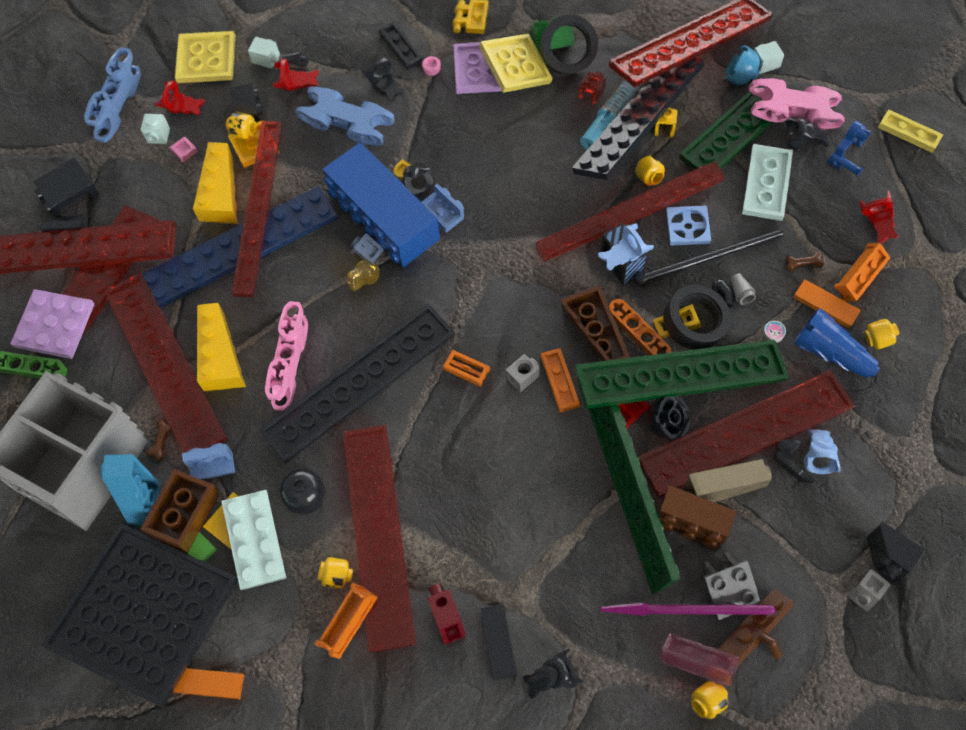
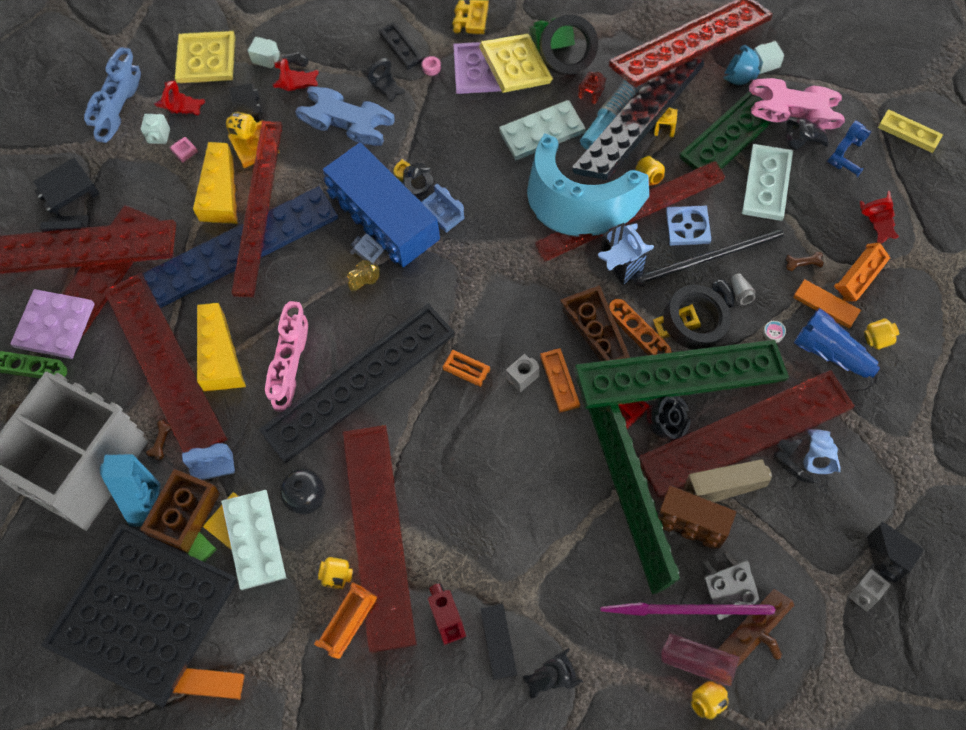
(525, 133): none -> light aqua plate
(579, 207): none -> medium azure windscreen

